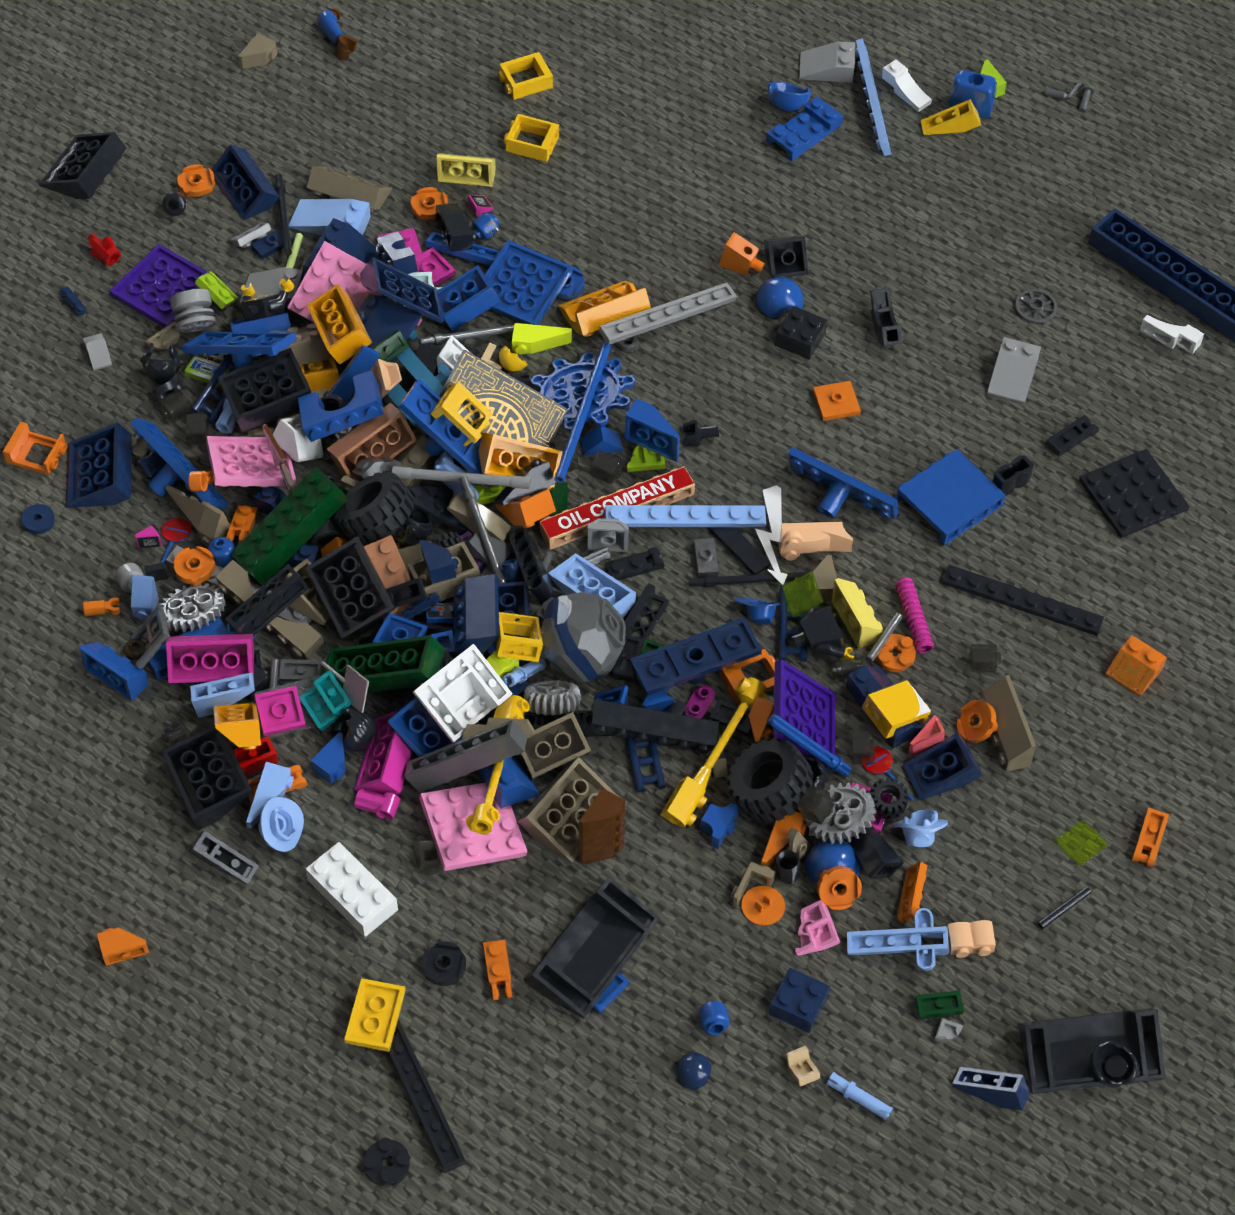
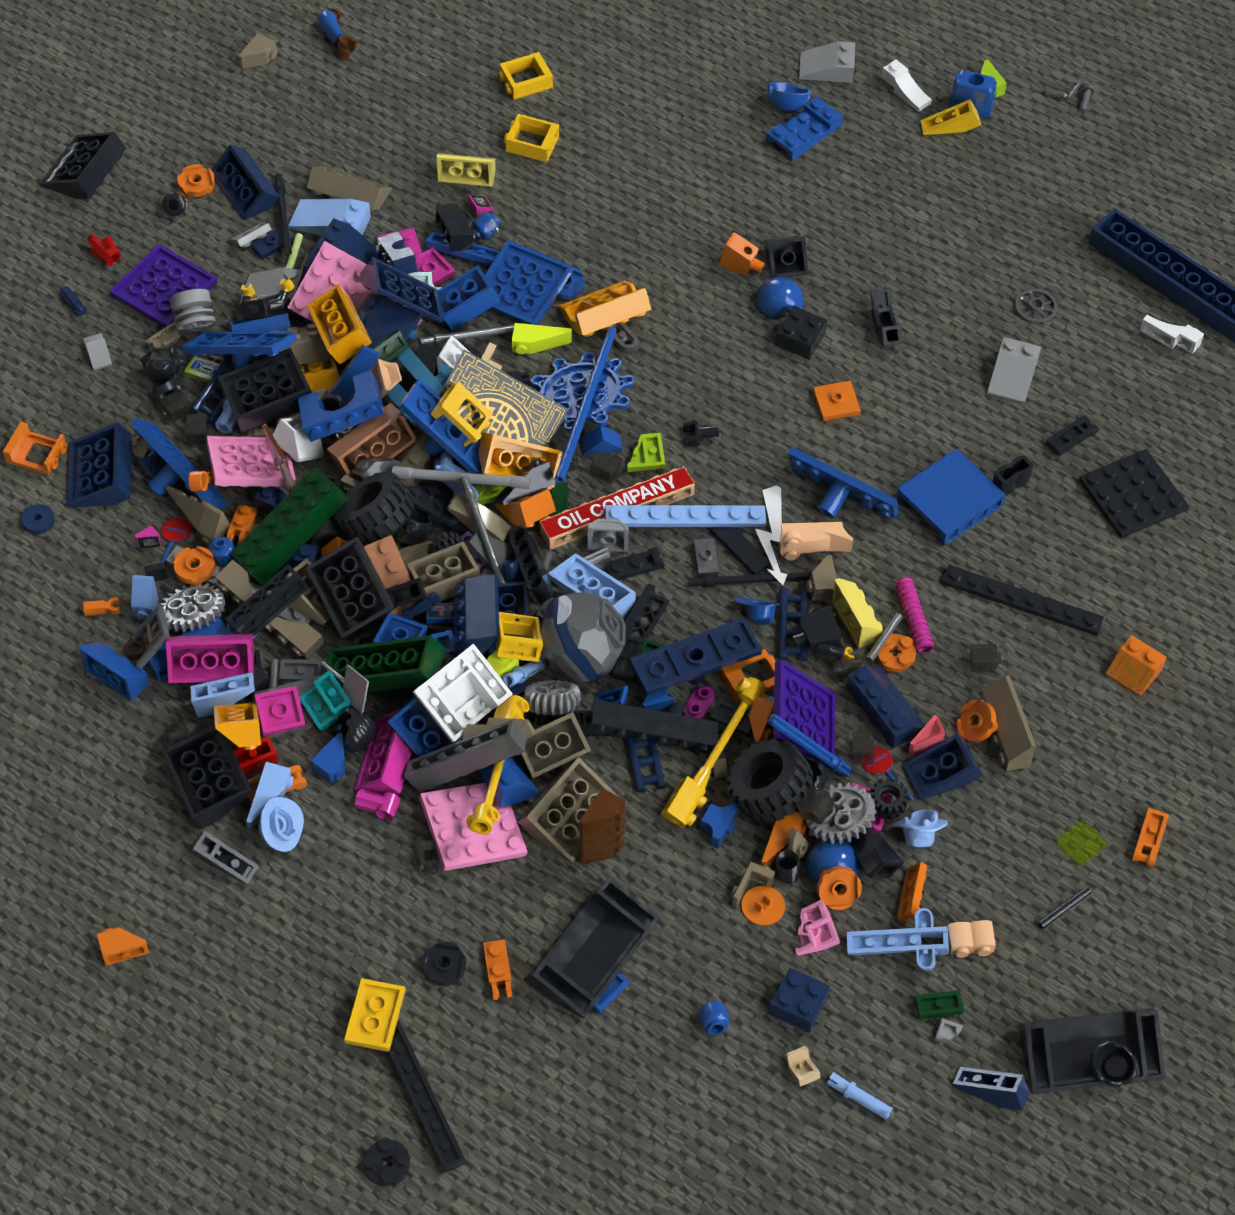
(124, 576): light grey head -> none
(218, 290): lime plate -> none
(351, 889): white brick -> none
(424, 195): orange plate -> none
(438, 562): dark blue slope -> none
(511, 361): yellow hair -> none
(651, 430): blue slope -> none
(667, 313): light grey plate -> none
(693, 1070): dark blue hair -> none
(802, 594): clear neon green piece -> none
(873, 102): light blue plate -> none
(895, 708): yellow panel -> none

